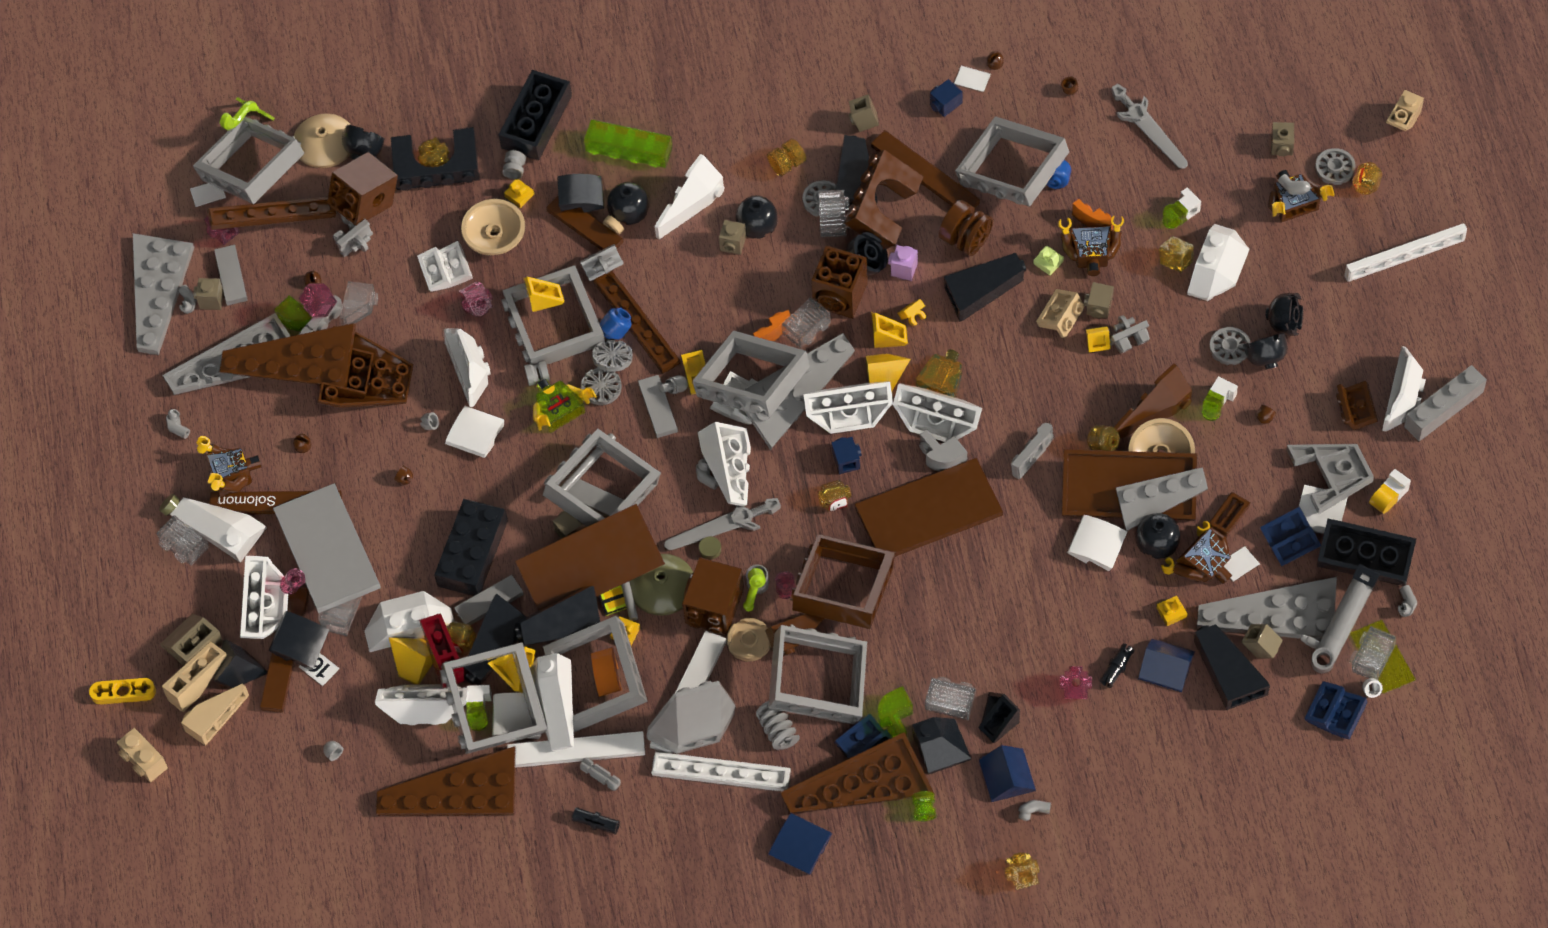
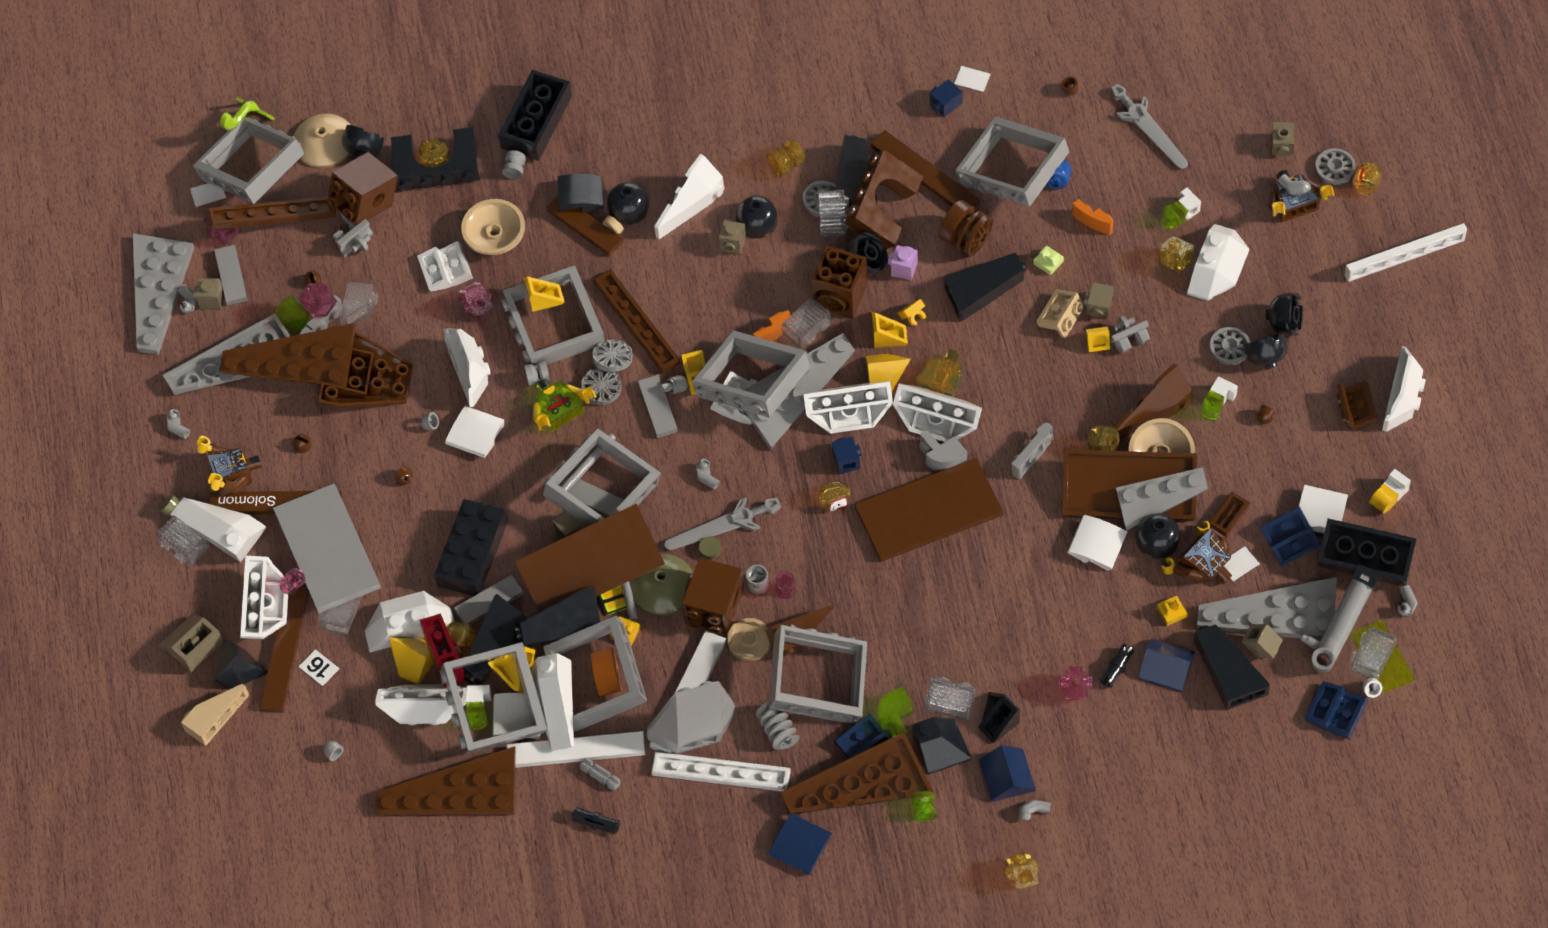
(139, 684): yellow beam -> none
(142, 755): tan brick -> none
(194, 677): tan slope -> none
(298, 640): black slope -> none
(518, 193): yellow tile -> none
(601, 262): light grey hips -> none
(615, 323): blue head -> none
(628, 143): clear neon green brick -> none
(726, 454): white wedge -> none
(756, 579): lime piece -> none
(851, 553): reddish brown window -> none
(863, 113): dark tan brick -> none
(998, 61): reddish brown hinge -> none
(1091, 245): torso -> none
(1341, 467): light grey wing -> none
(1406, 111): tan slope -> none
(1445, 403): light grey brick -> none

